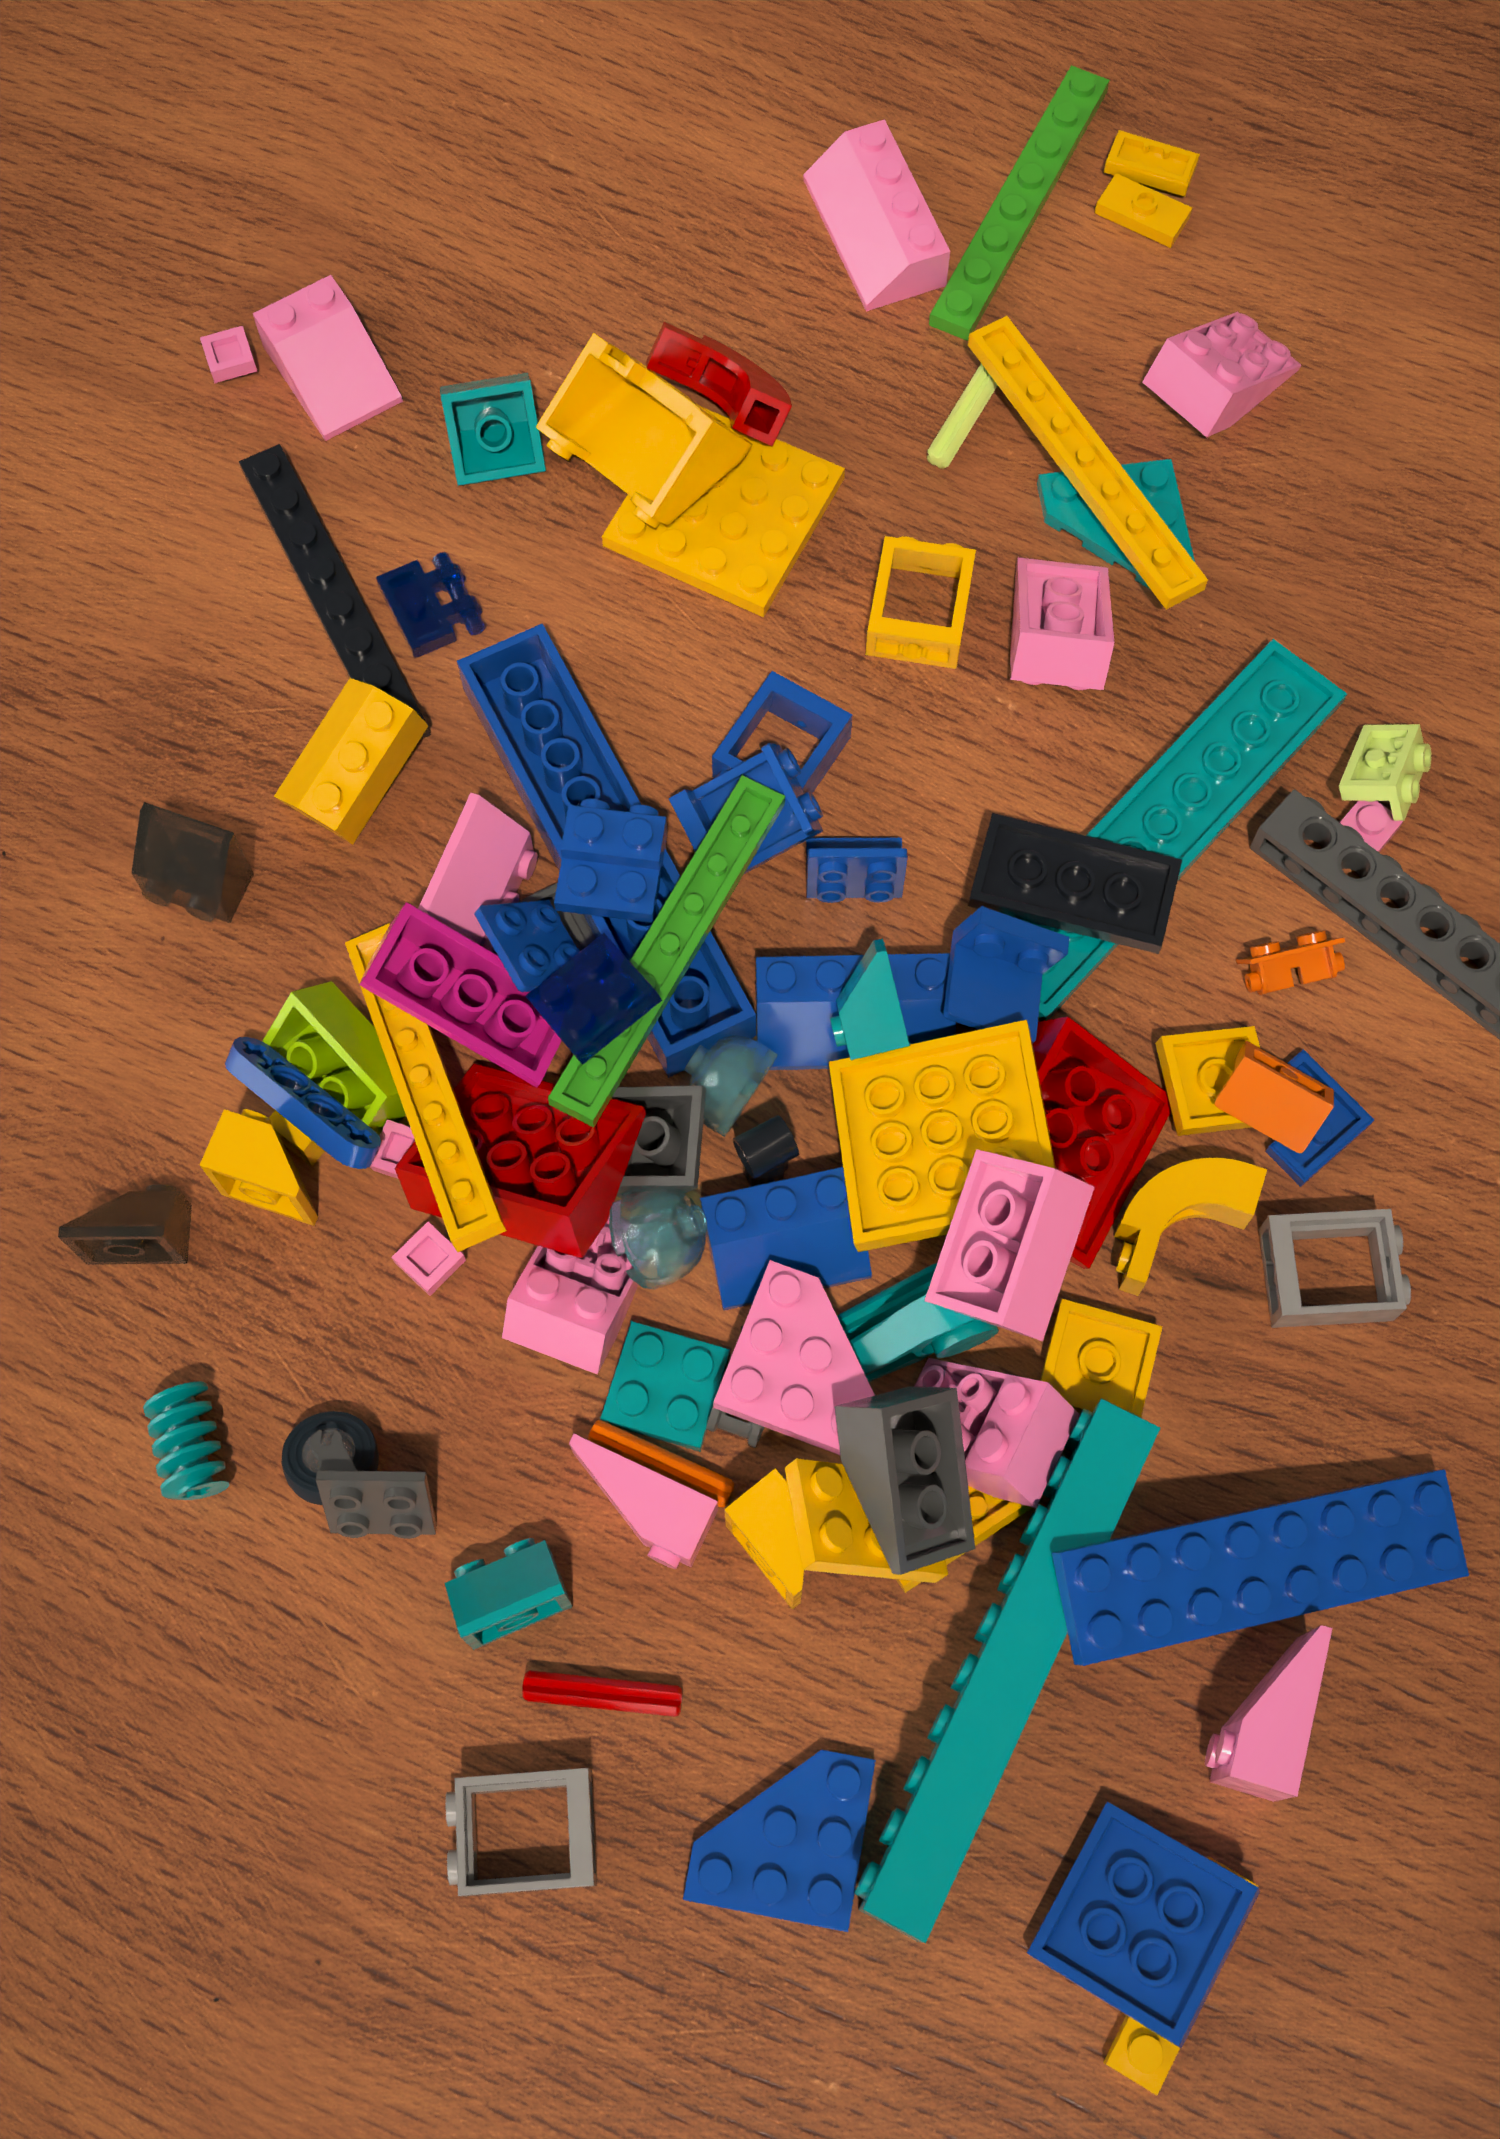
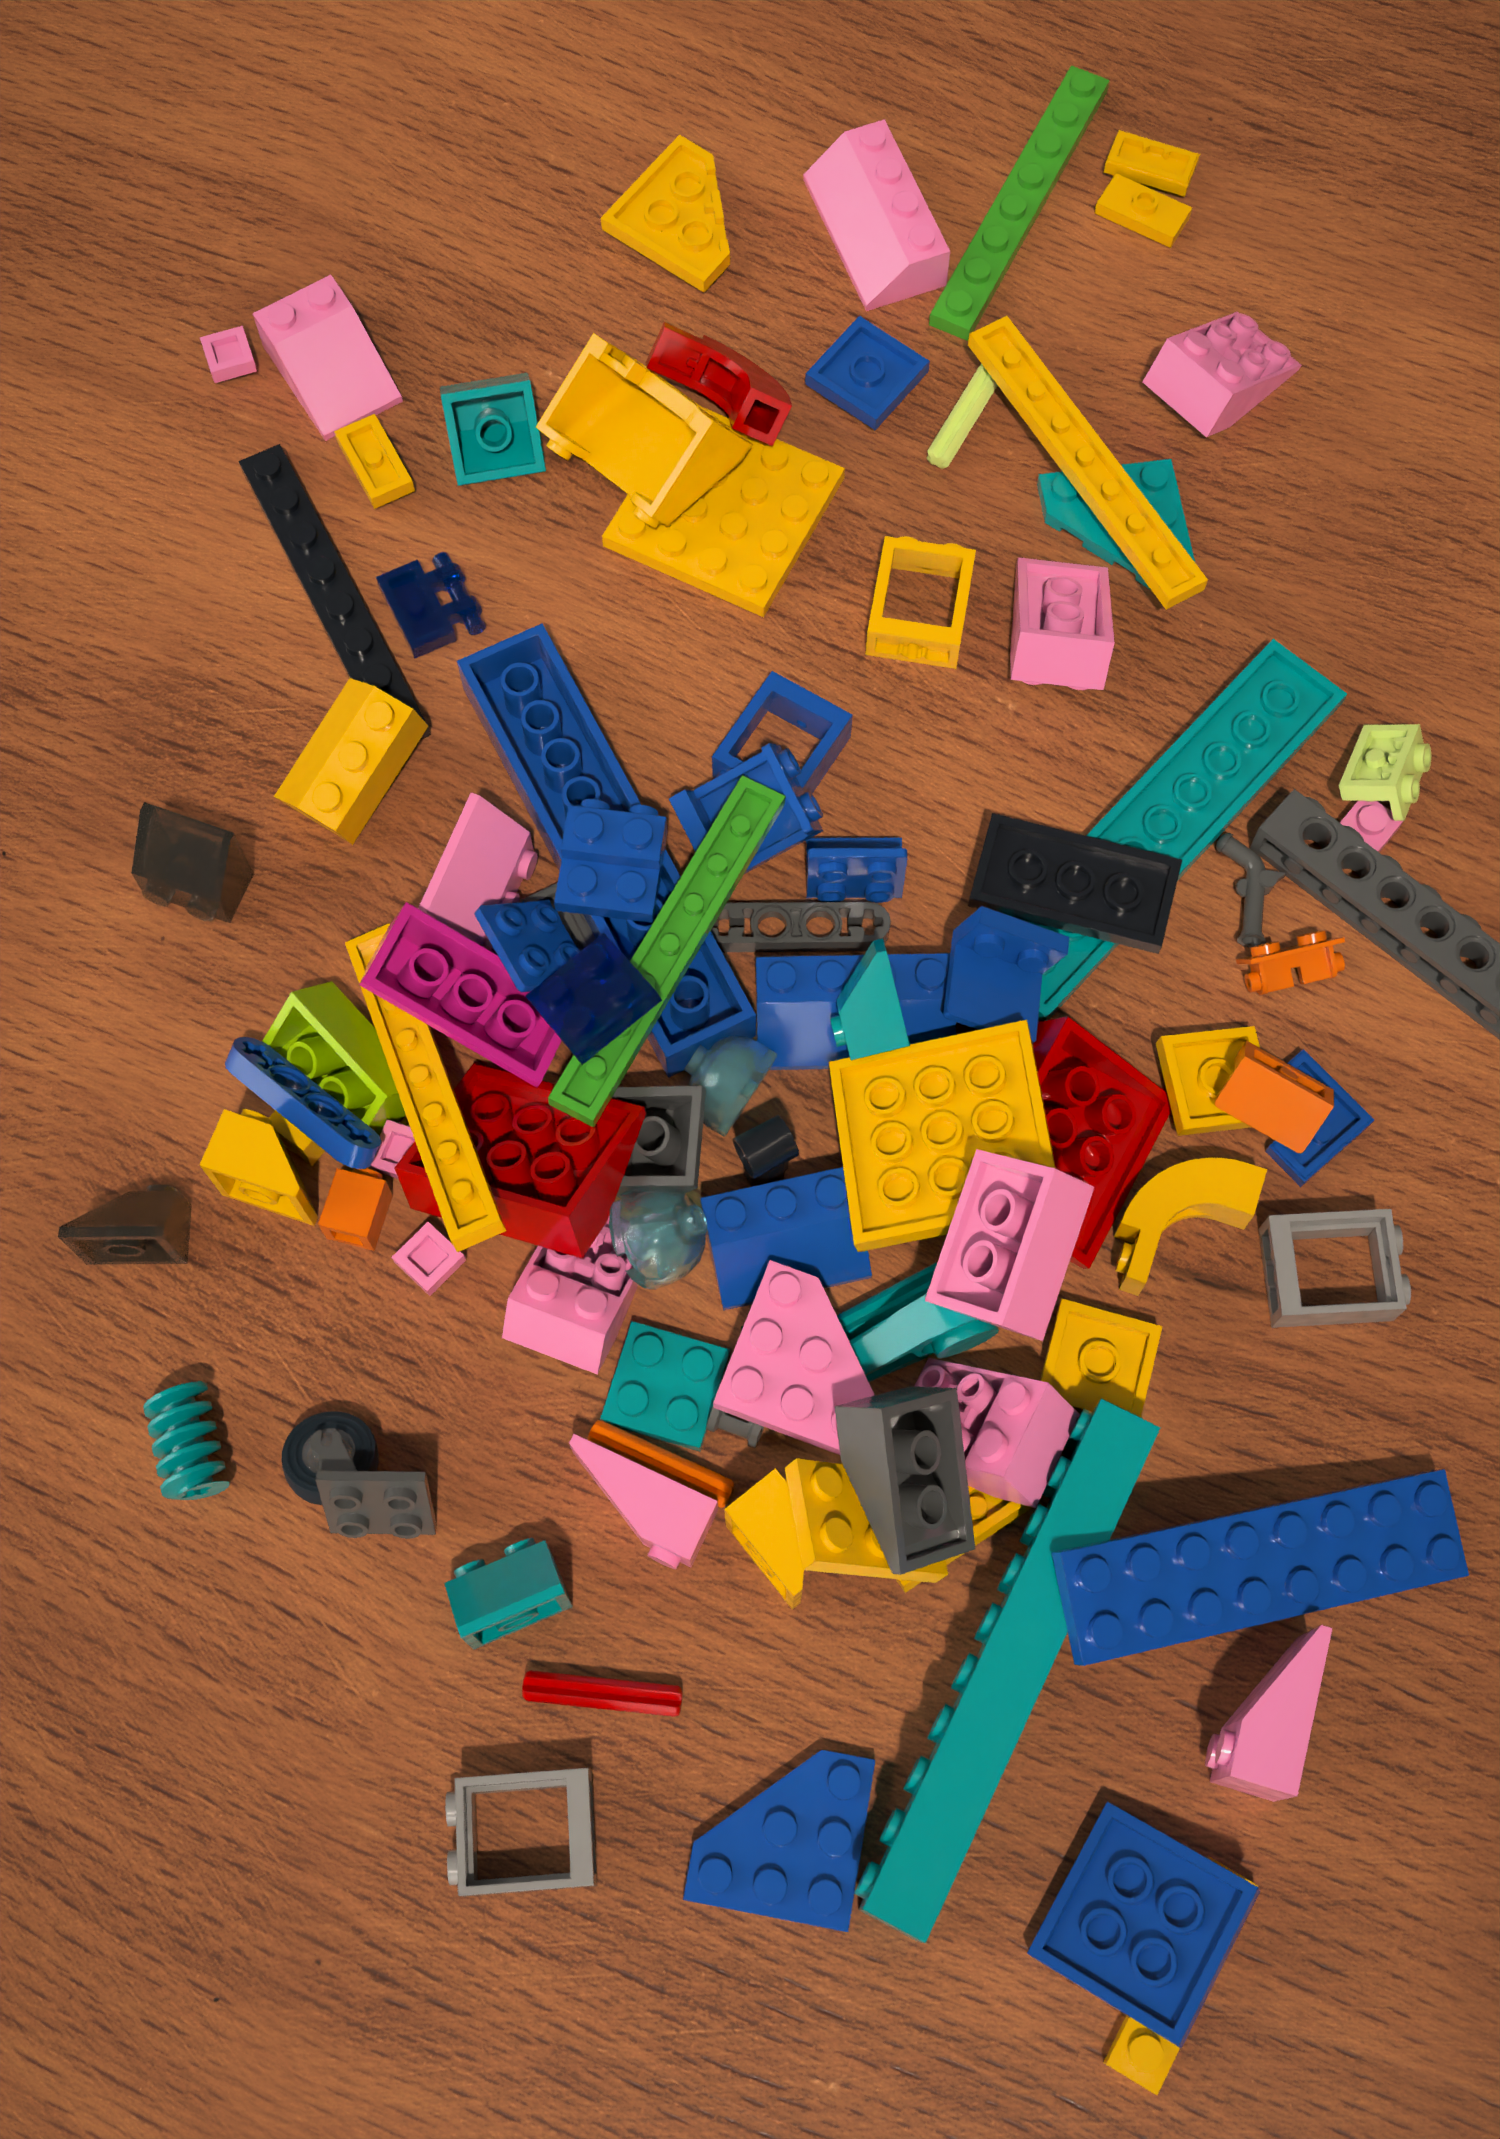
(356, 1208): none -> orange brick
(374, 461): none -> yellow plate
(675, 215): none -> yellow plate
(796, 917): none -> dark grey beam
(867, 372): none -> blue plate
(1252, 888): none -> dark grey piece

